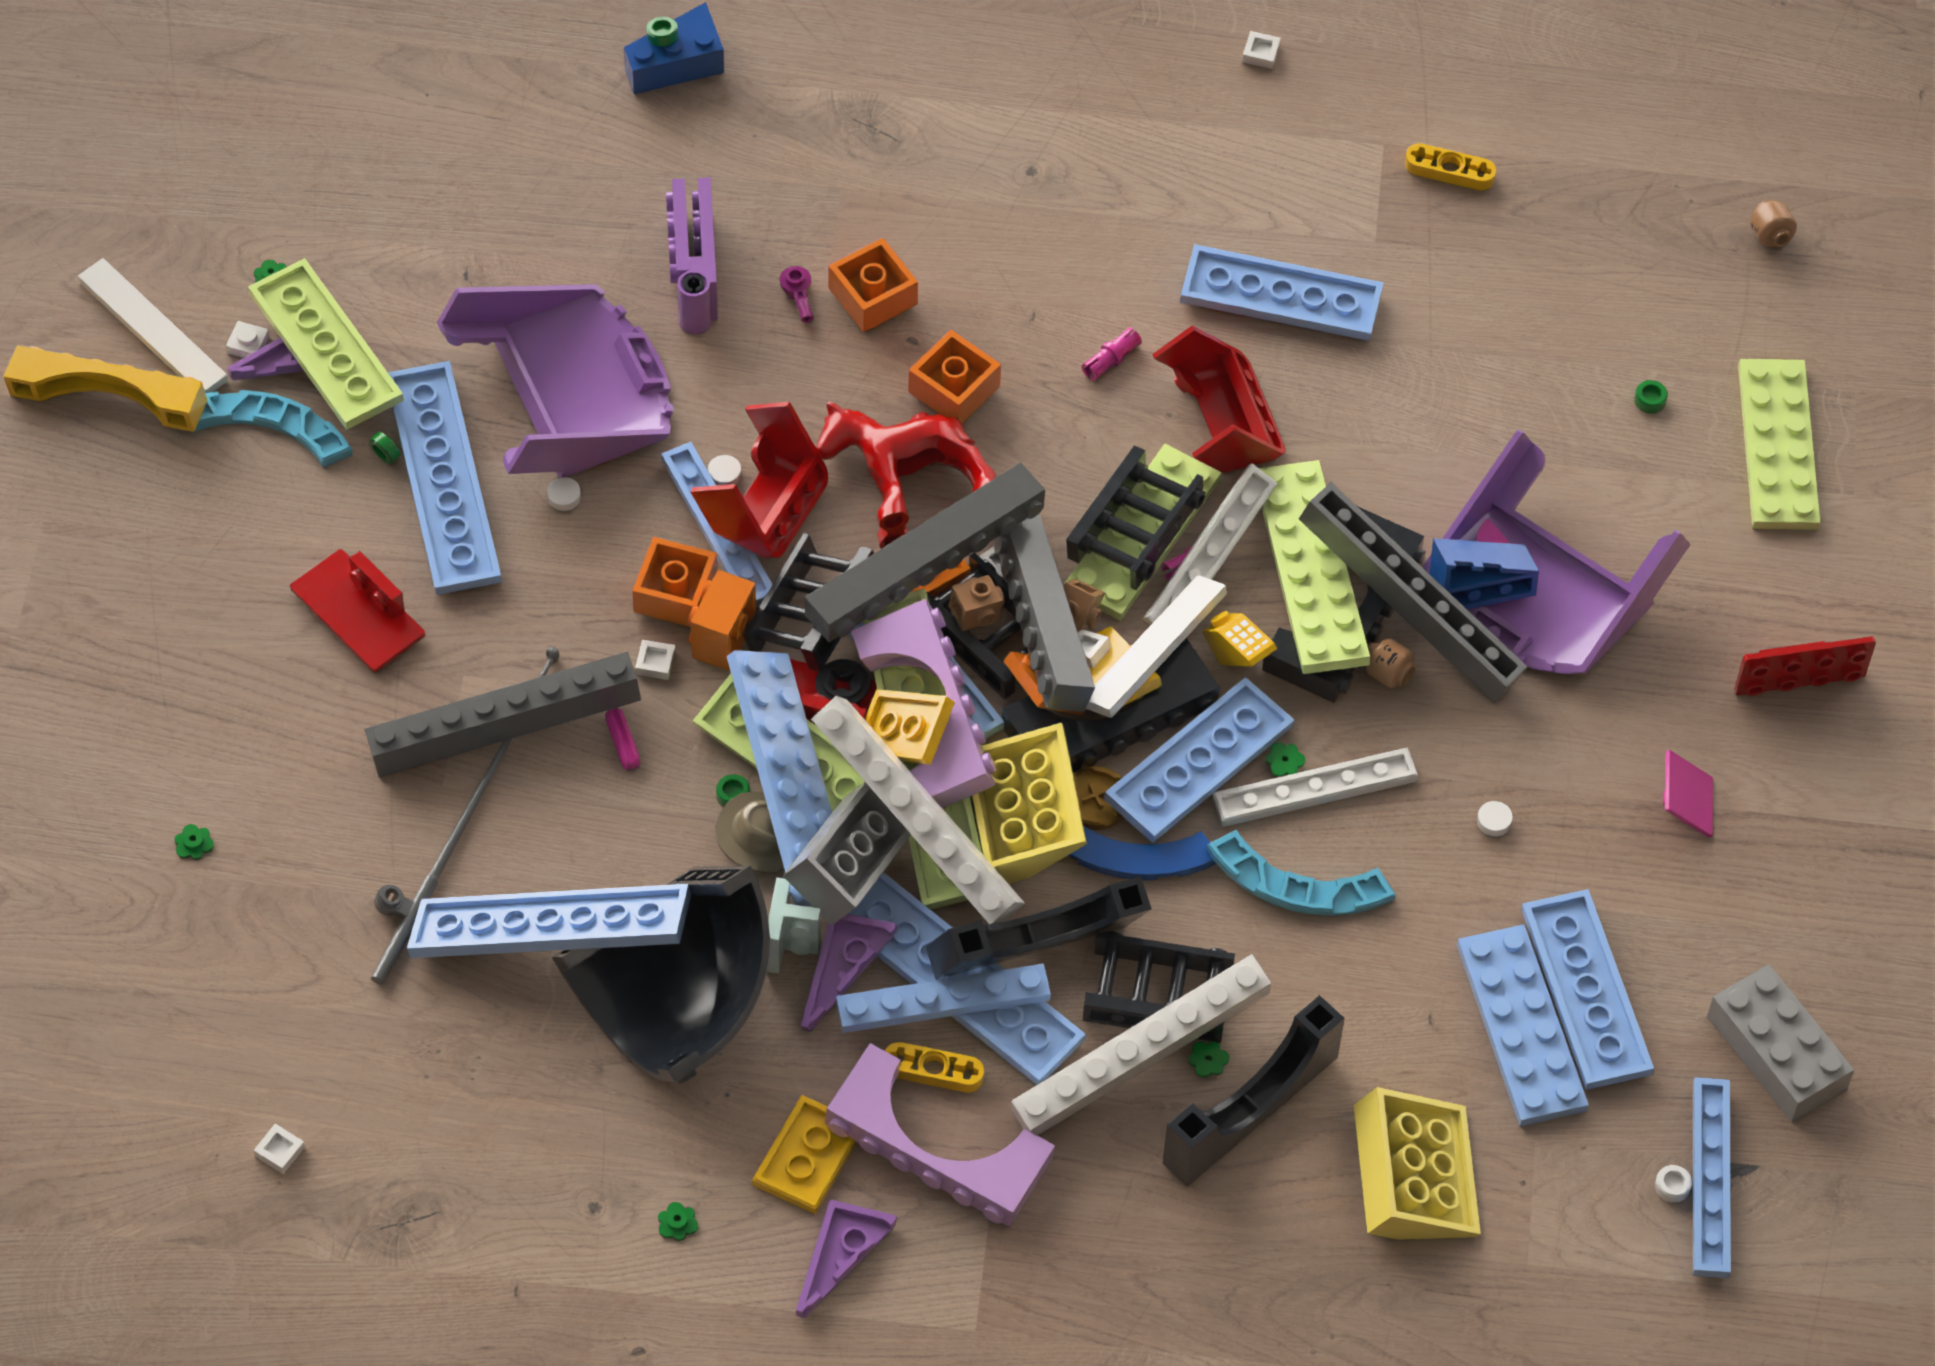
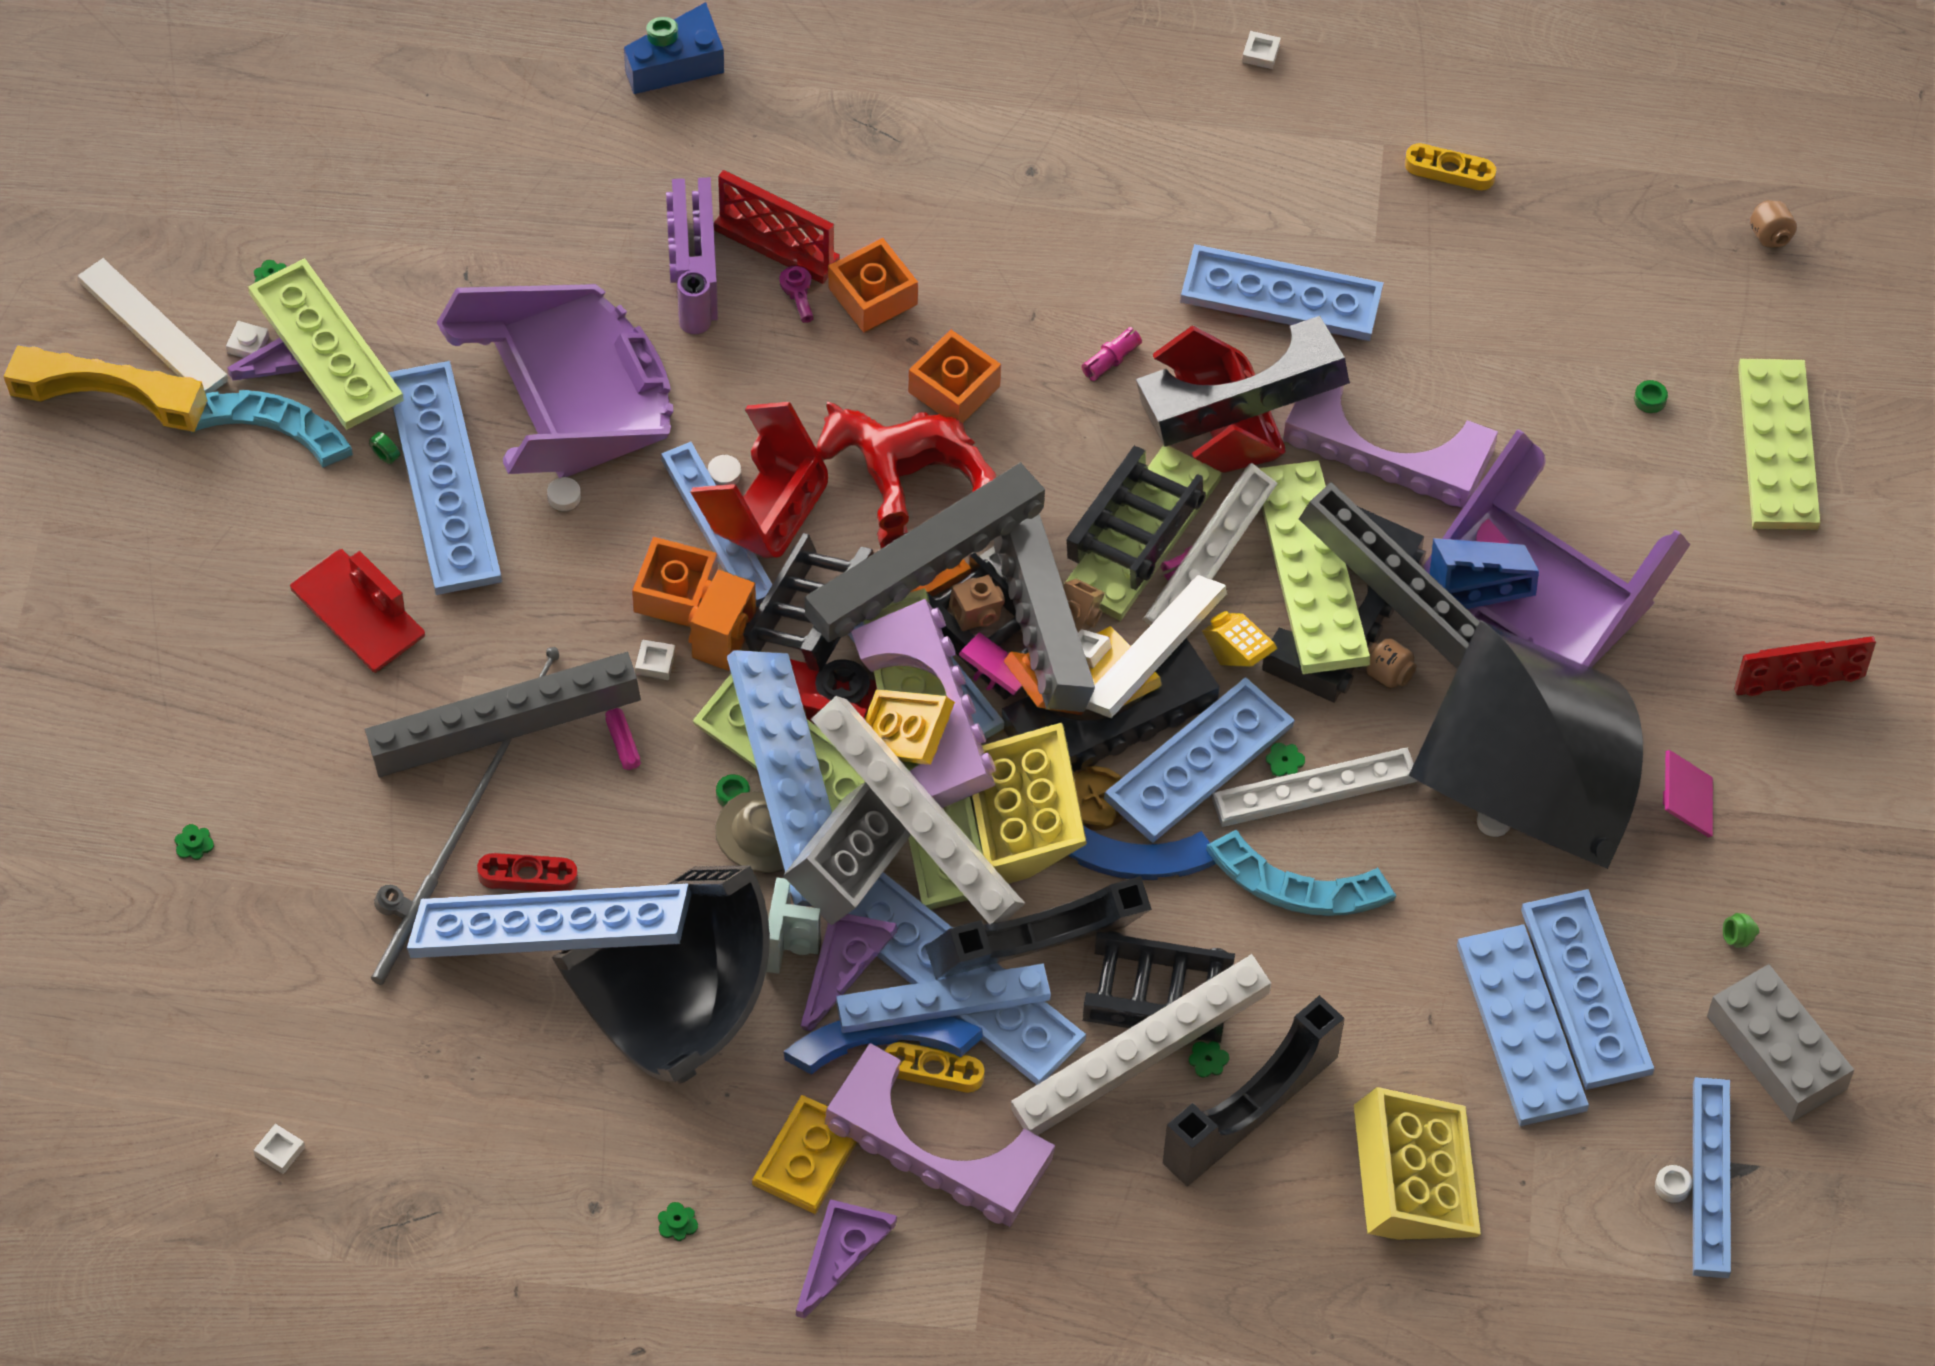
(517, 862): none -> red beam
(763, 233): none -> red fence
(830, 1043): none -> blue tile
(990, 661): none -> dark pink piece
(1189, 410): none -> black arch
(1443, 473): none -> lavender arch
(1537, 745): none -> black panel
(1740, 930): none -> bright green plate

